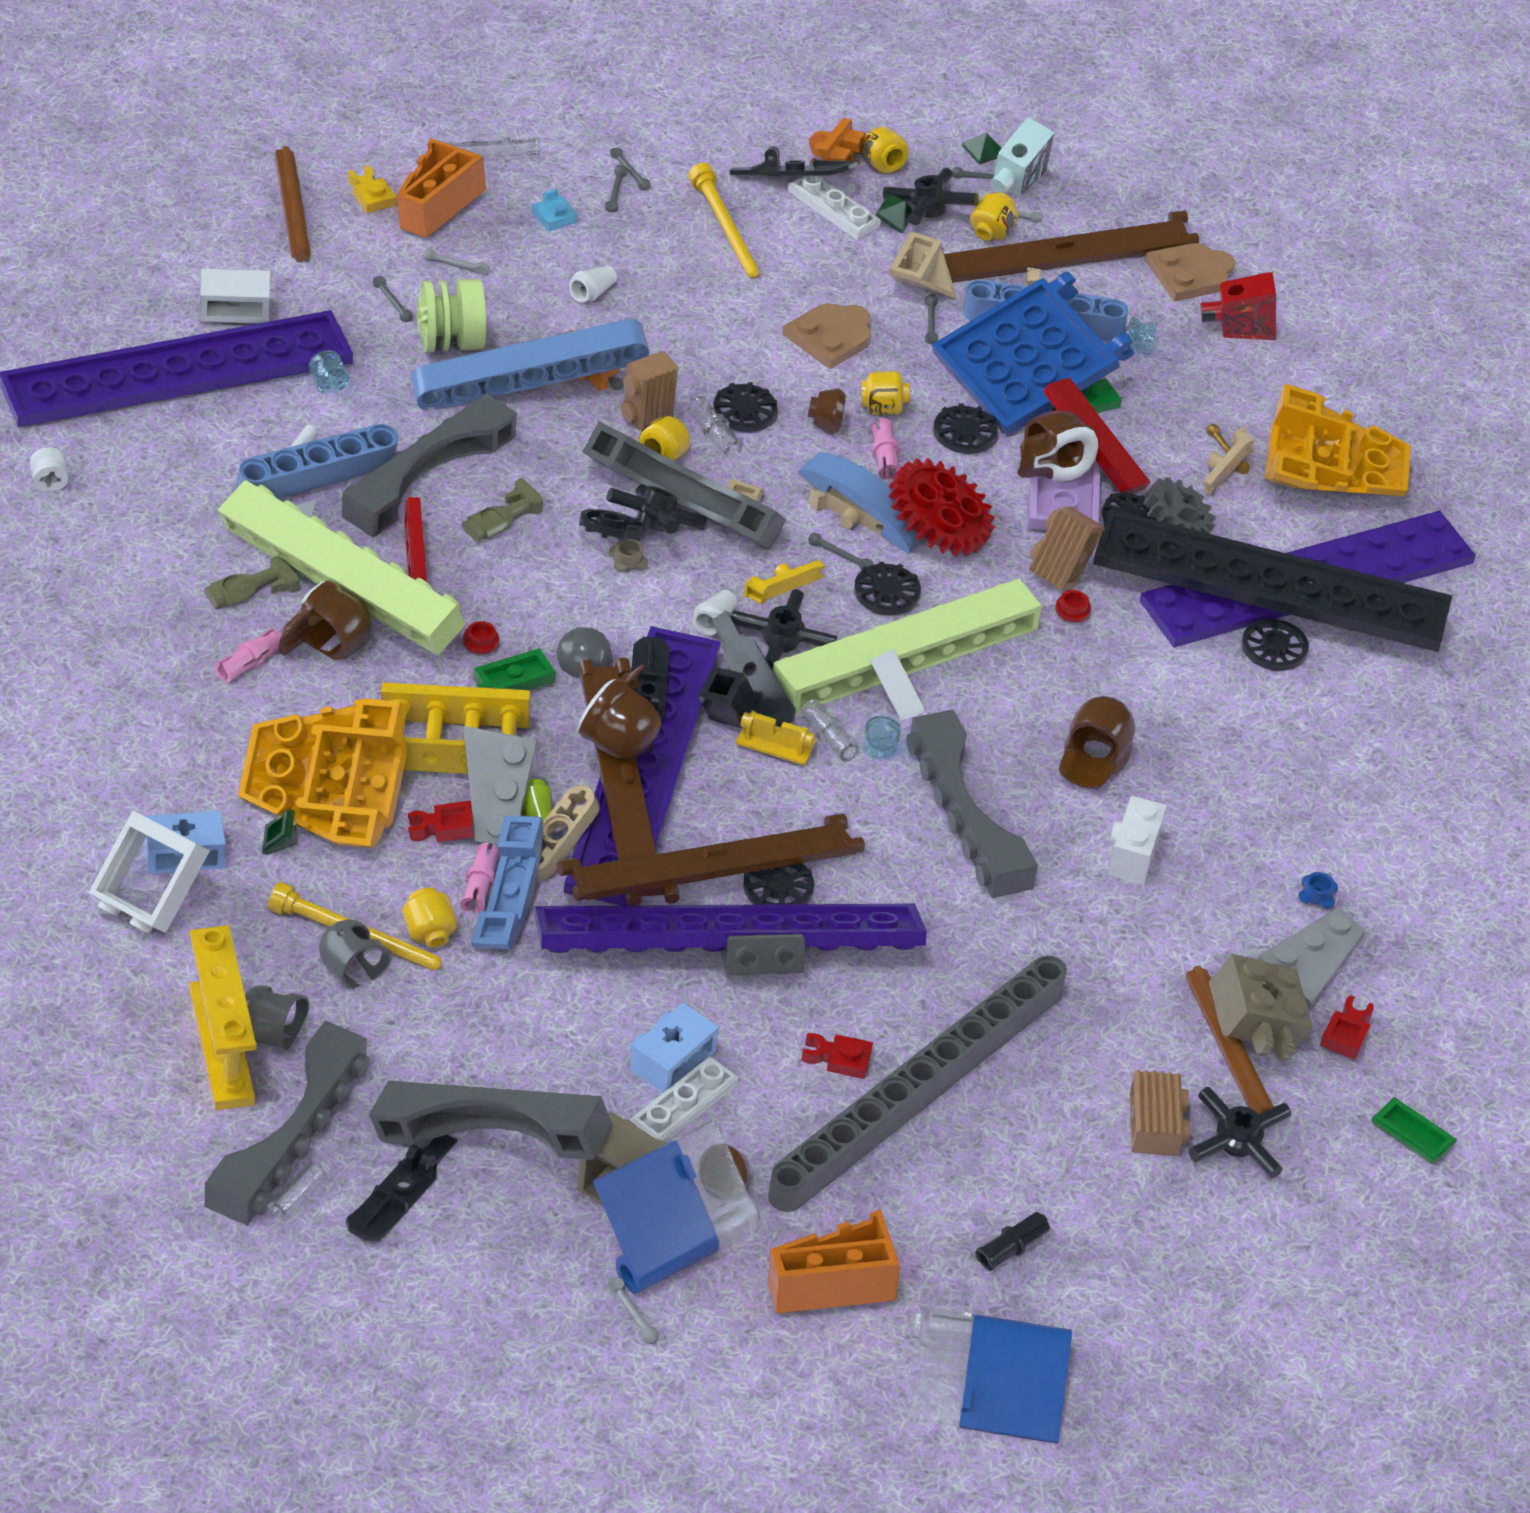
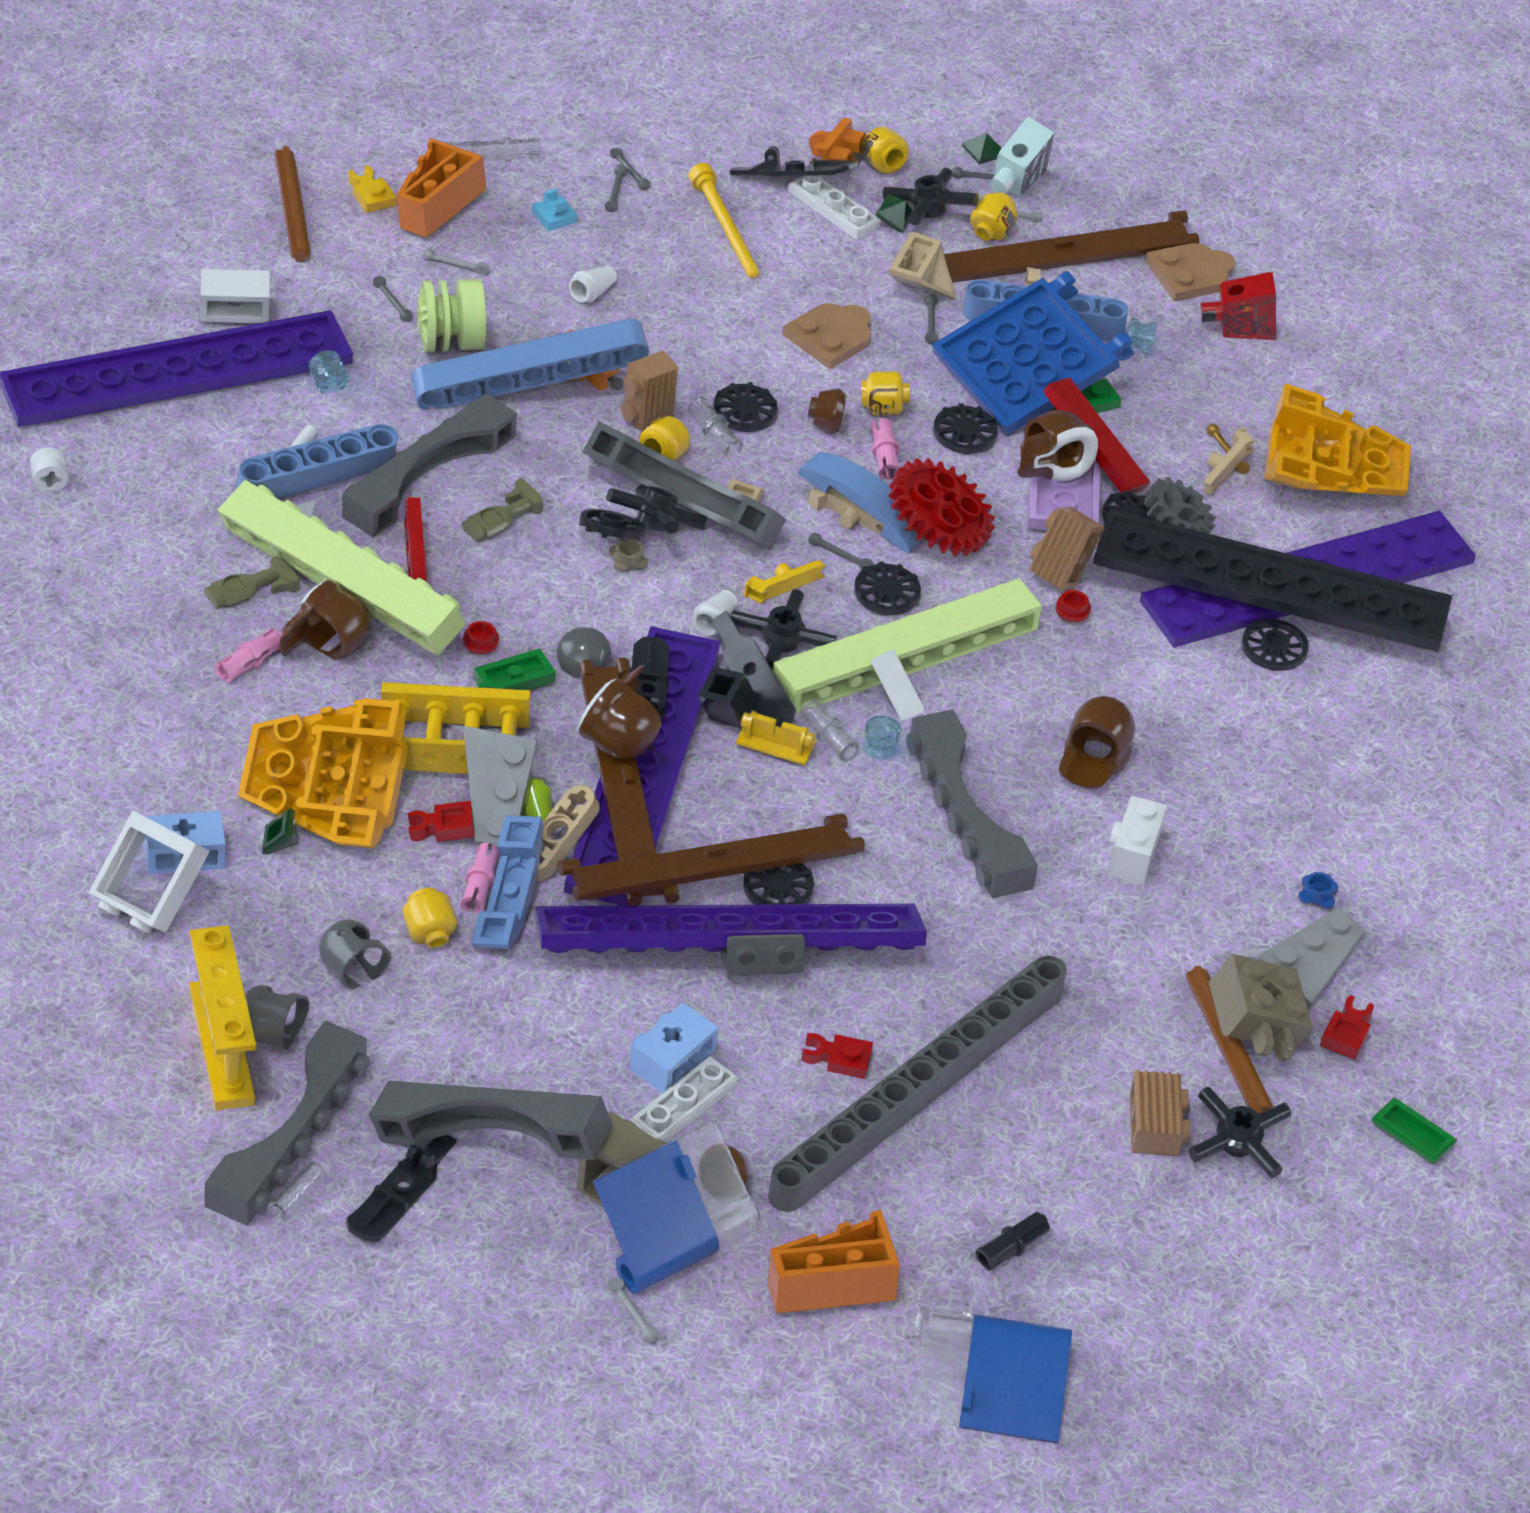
(286, 900): yellow piece -> none

